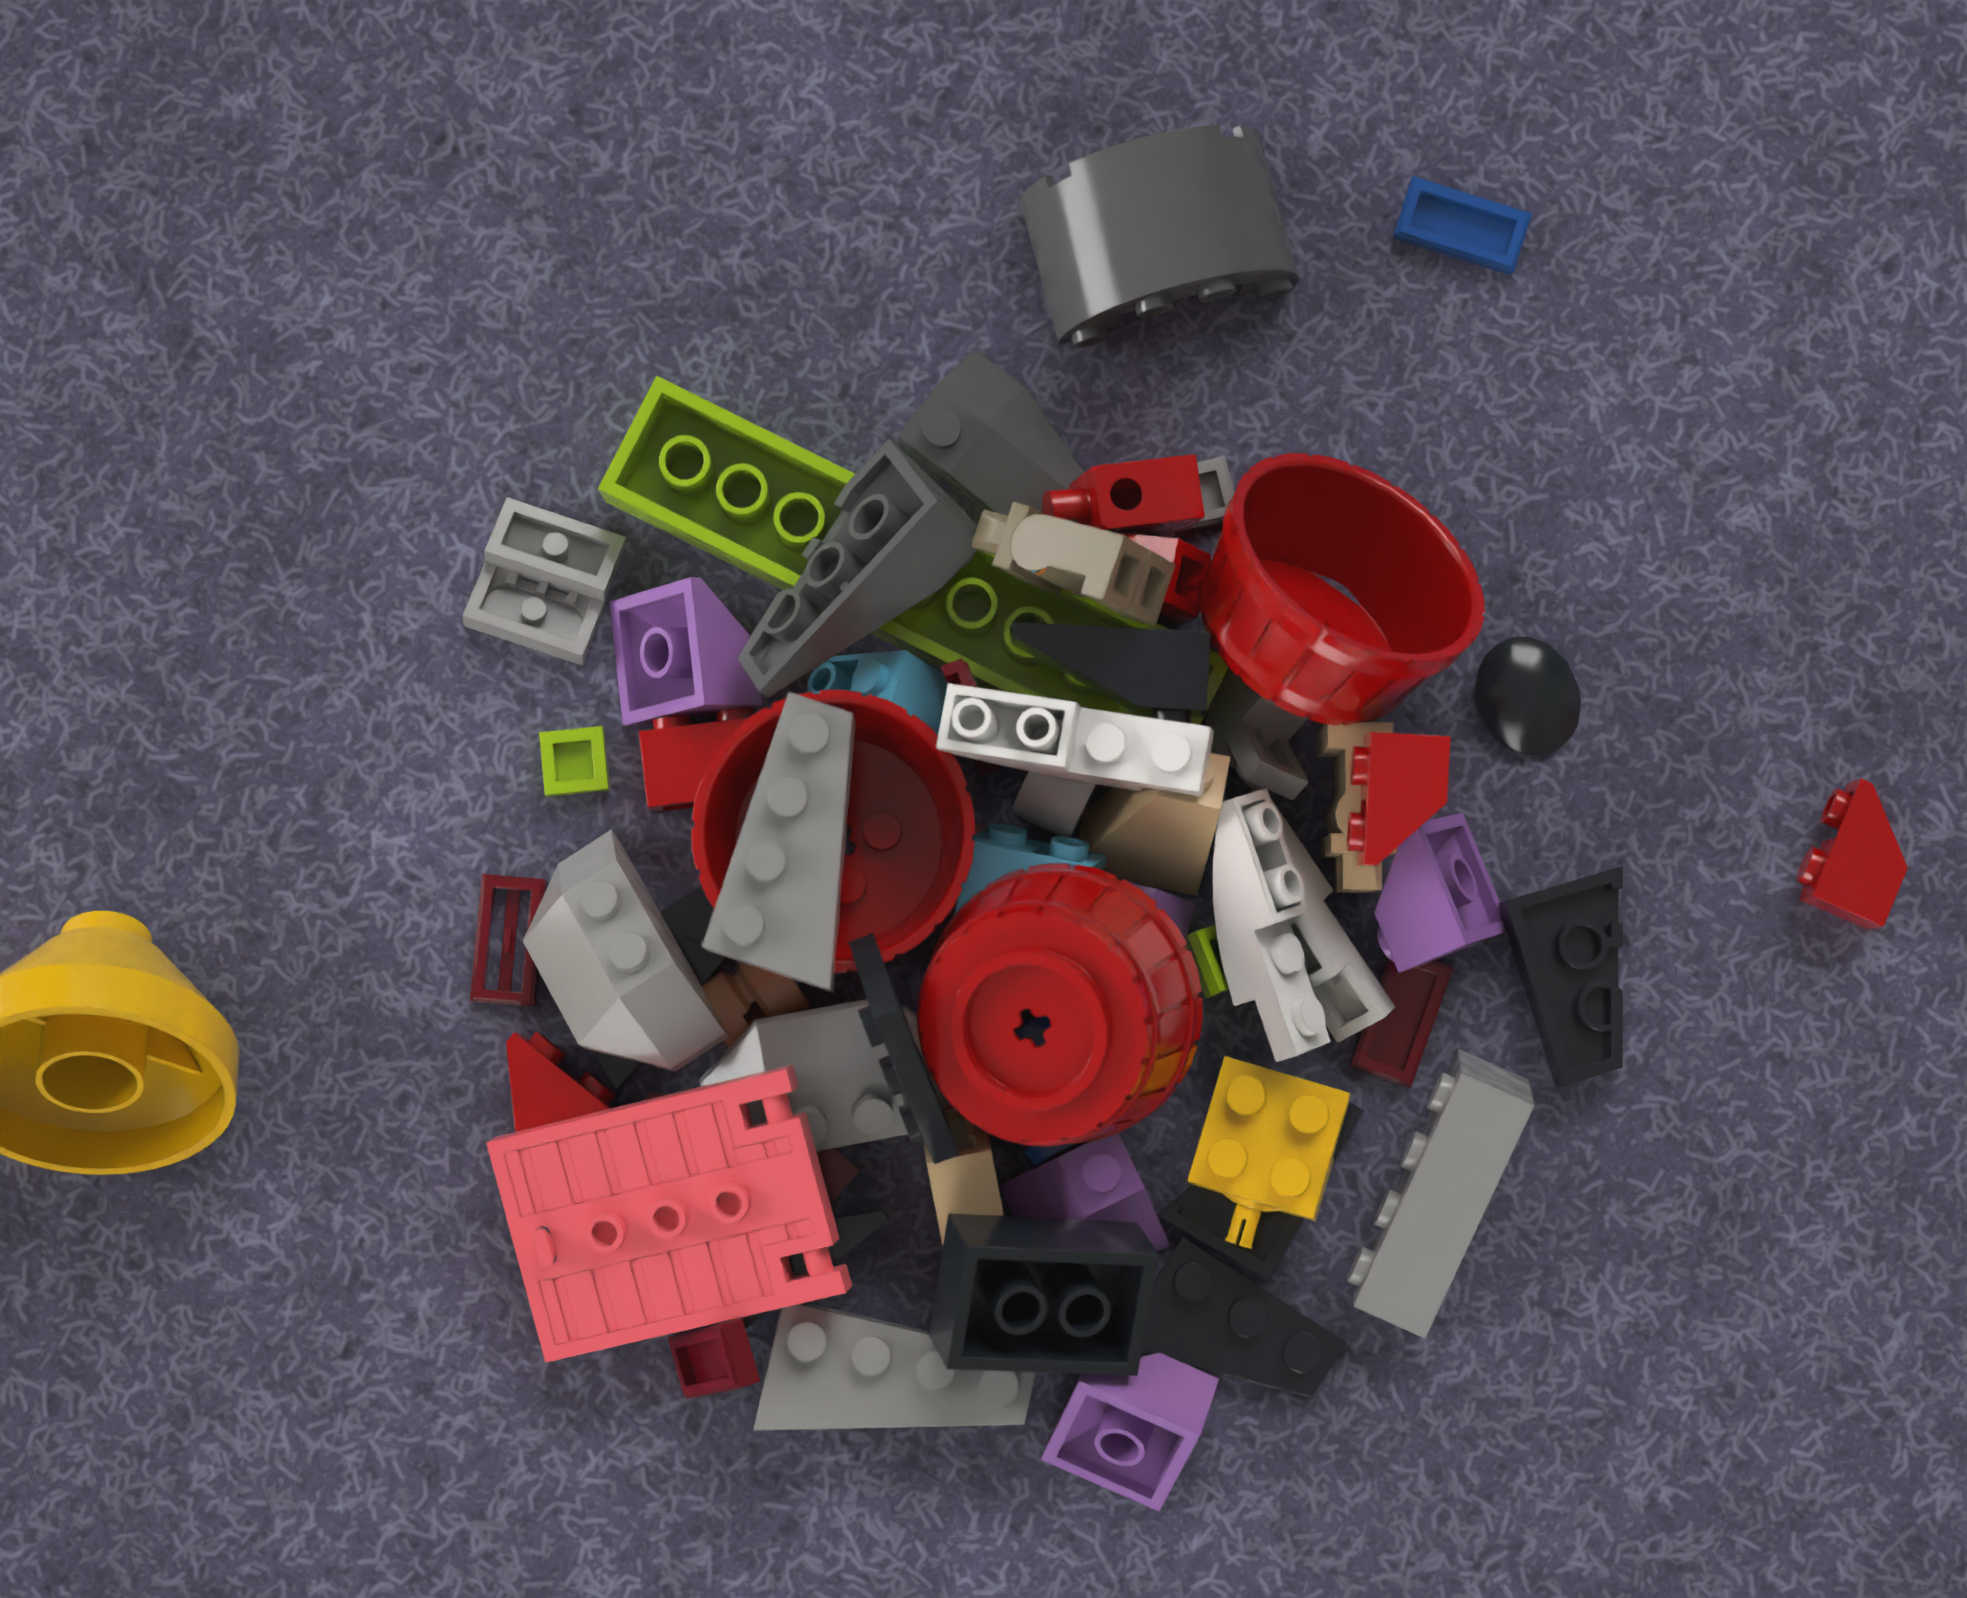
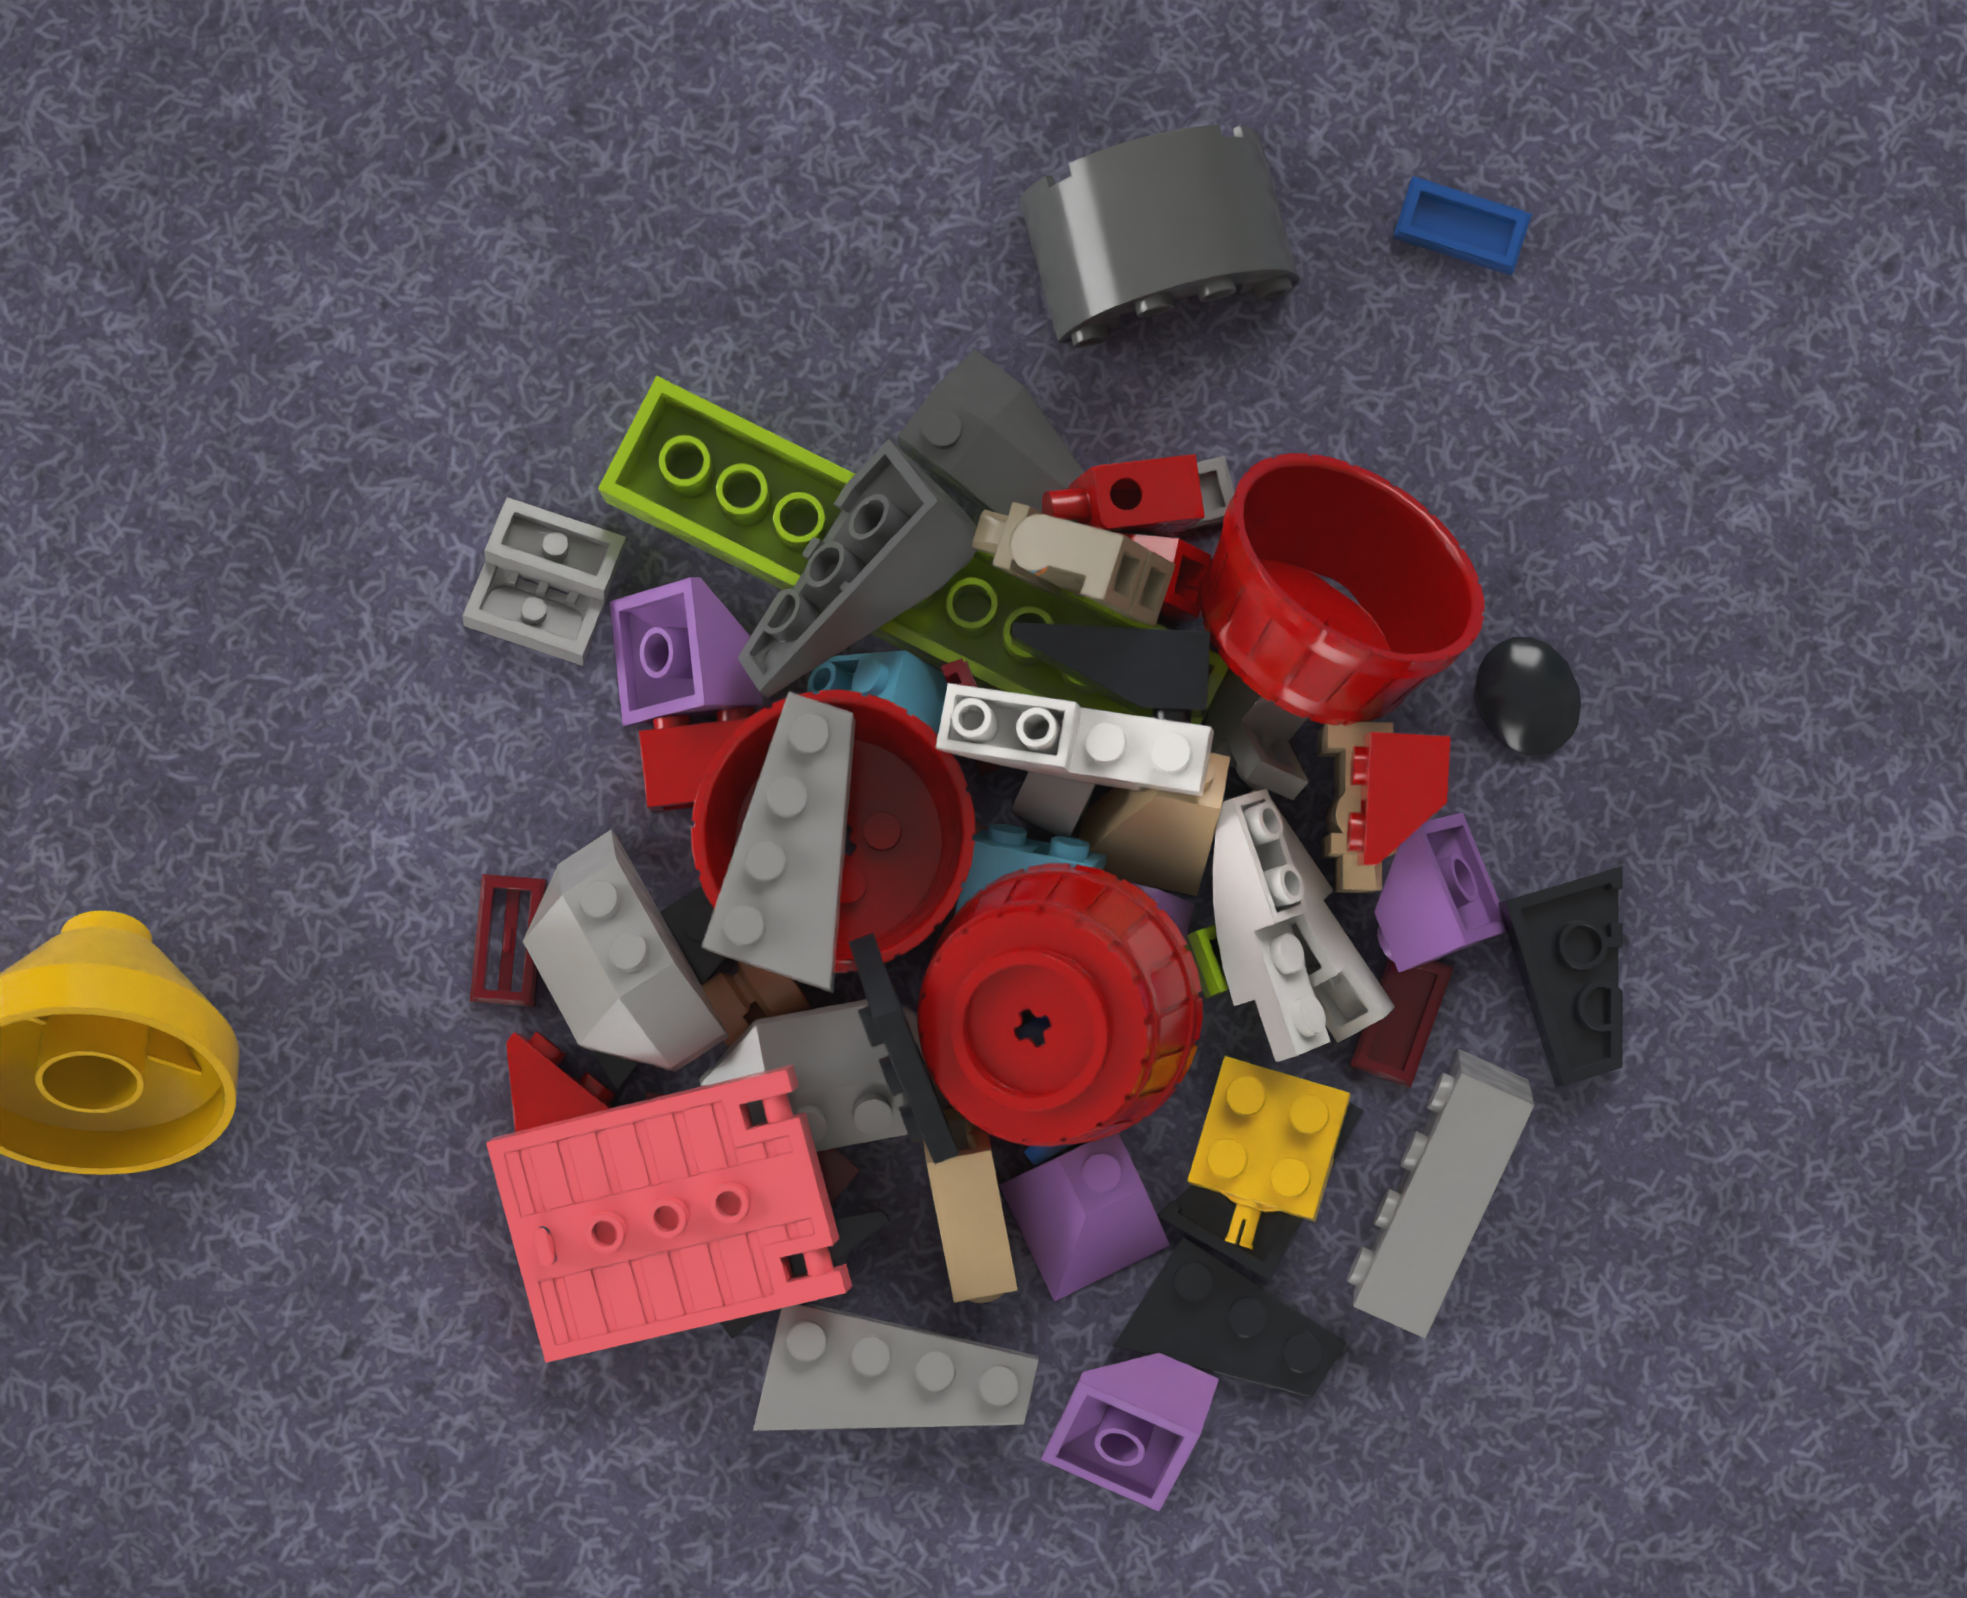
(574, 761): lime tile -> none
(714, 1358): dark red tile -> none
(1043, 1295): black brick -> none
(1860, 867): red slope -> none

